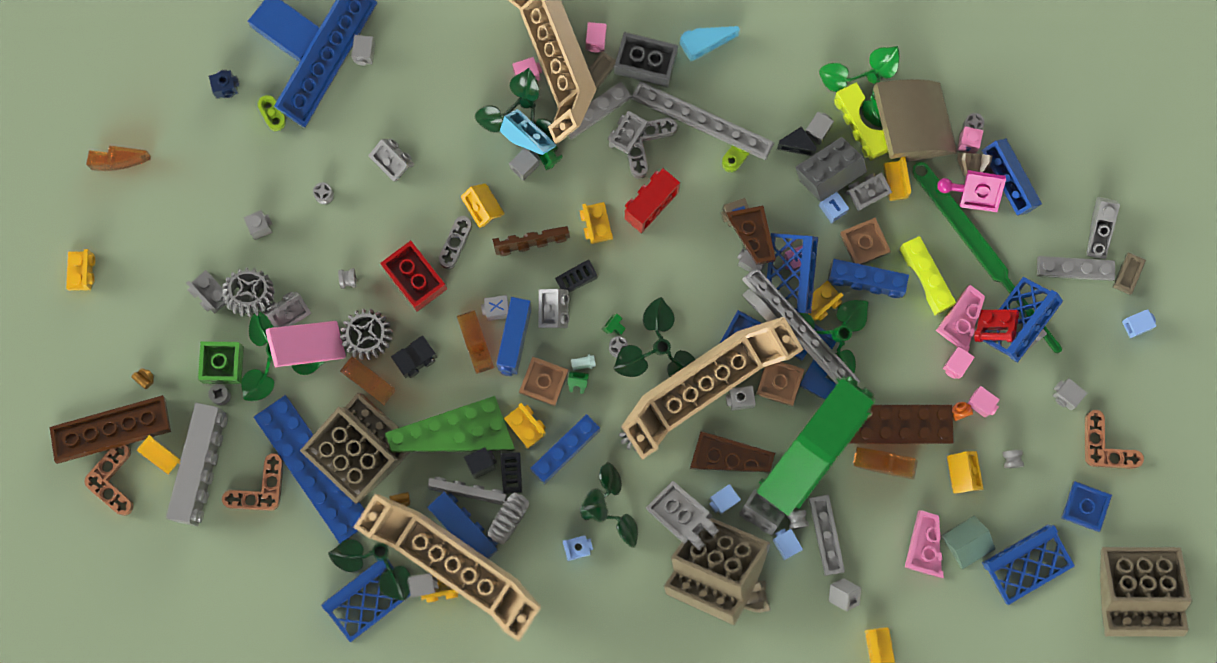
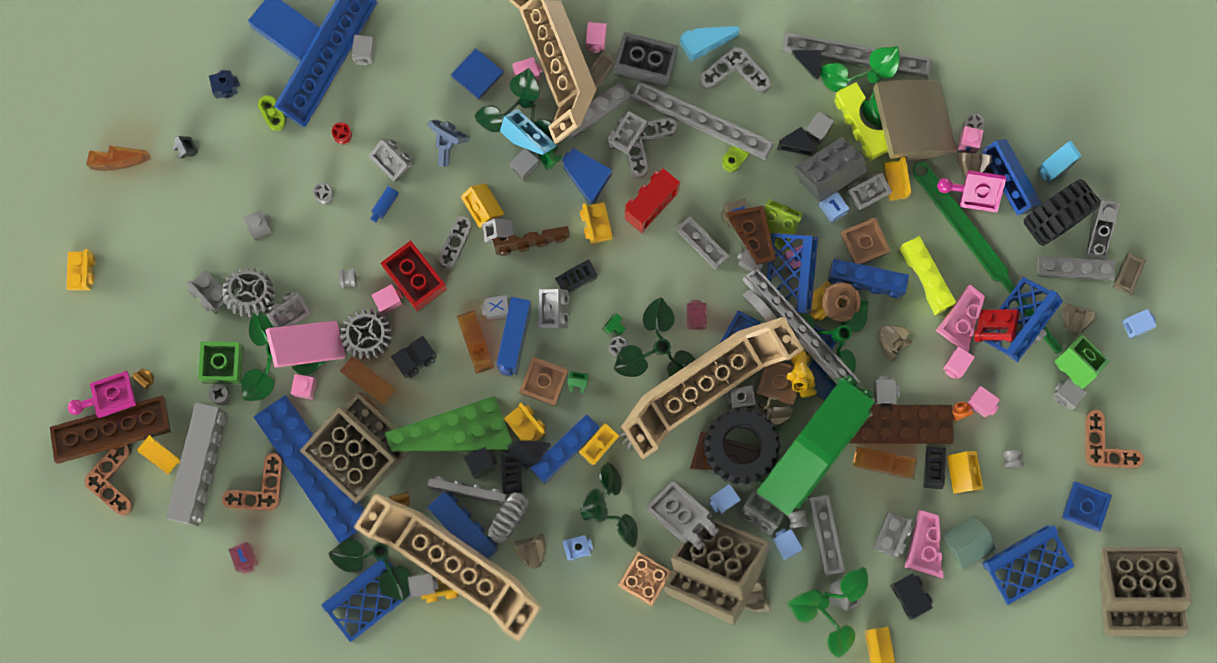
(108, 396): none -> dark pink plate
(185, 146): none -> black tile
(243, 558): none -> clear pink brick
(304, 387): none -> bright pink brick
(341, 129): none -> red wheel
(384, 204): none -> blue cylinder
(387, 299): none -> bright pink brick
(446, 138): none -> sand blue piece
(477, 74): none -> blue tile
(497, 229): none -> light grey brick
(528, 452): none -> black slope
(531, 550): none -> dark tan brick
(583, 362): light aqua pin -> none
(586, 174): none -> blue slope
(598, 444): none -> yellow hinge
(644, 578): none -> light nougat tile
(696, 315): none -> clear pink brick
(702, 243): none -> light grey plate
(738, 65): none -> light grey beam
(760, 427): none -> black tyre
(776, 411): none -> dark tan brick
(781, 220): none -> lime bracket
(801, 376): none -> yellow animal
(807, 605): none -> green plant
(809, 60): none -> black slope
(831, 297): none -> medium nougat plate
(853, 53): none -> light grey tile
(886, 391): none -> light grey brick
(893, 339): none -> dark tan brick
(893, 535): none -> light grey bracket
(912, 596): none -> black brick
(933, 483): none -> black slope
(1059, 162): none -> medium azure slope
(1061, 212): none -> black tyre
(1077, 318): none -> dark tan brick
(1081, 361): none -> bright green brick

